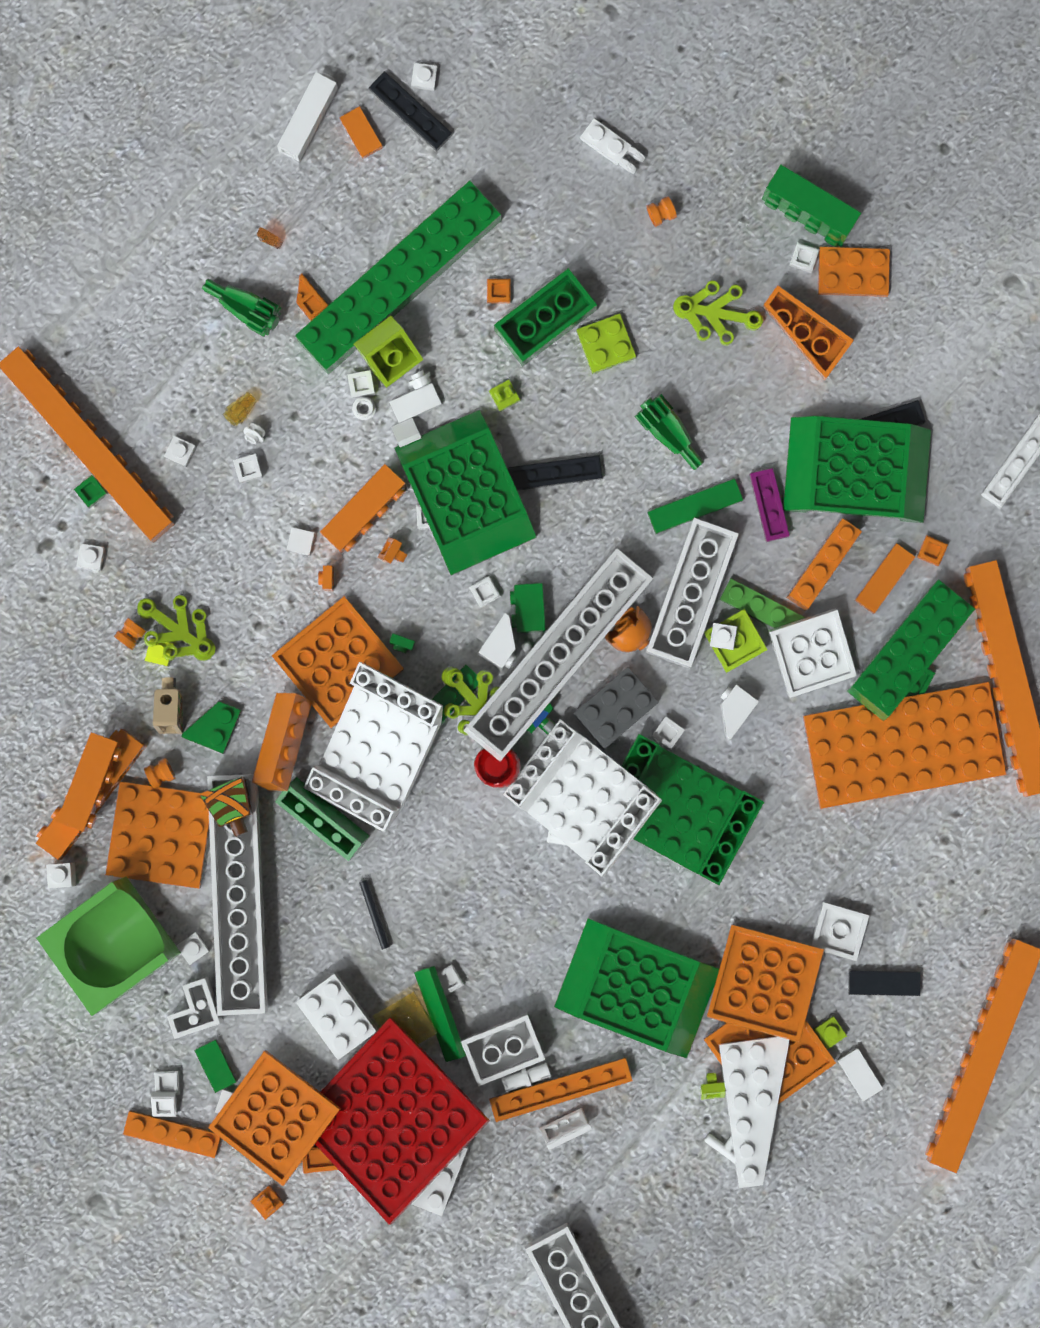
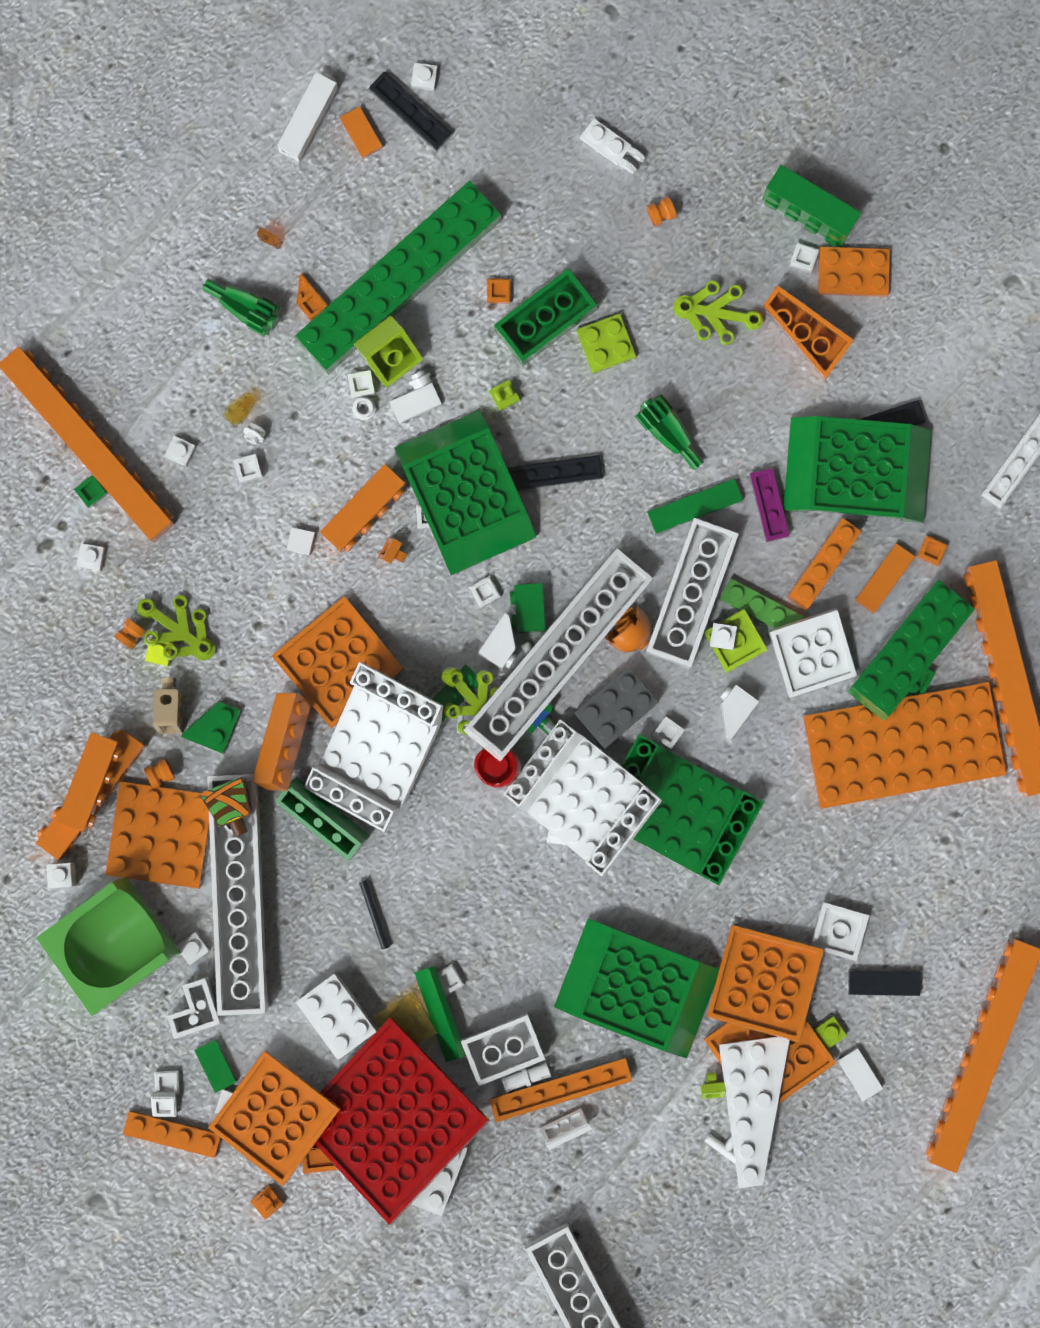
(326, 578): orange plate -> none
(402, 644): green plate -> none
(406, 432): white tile -> none

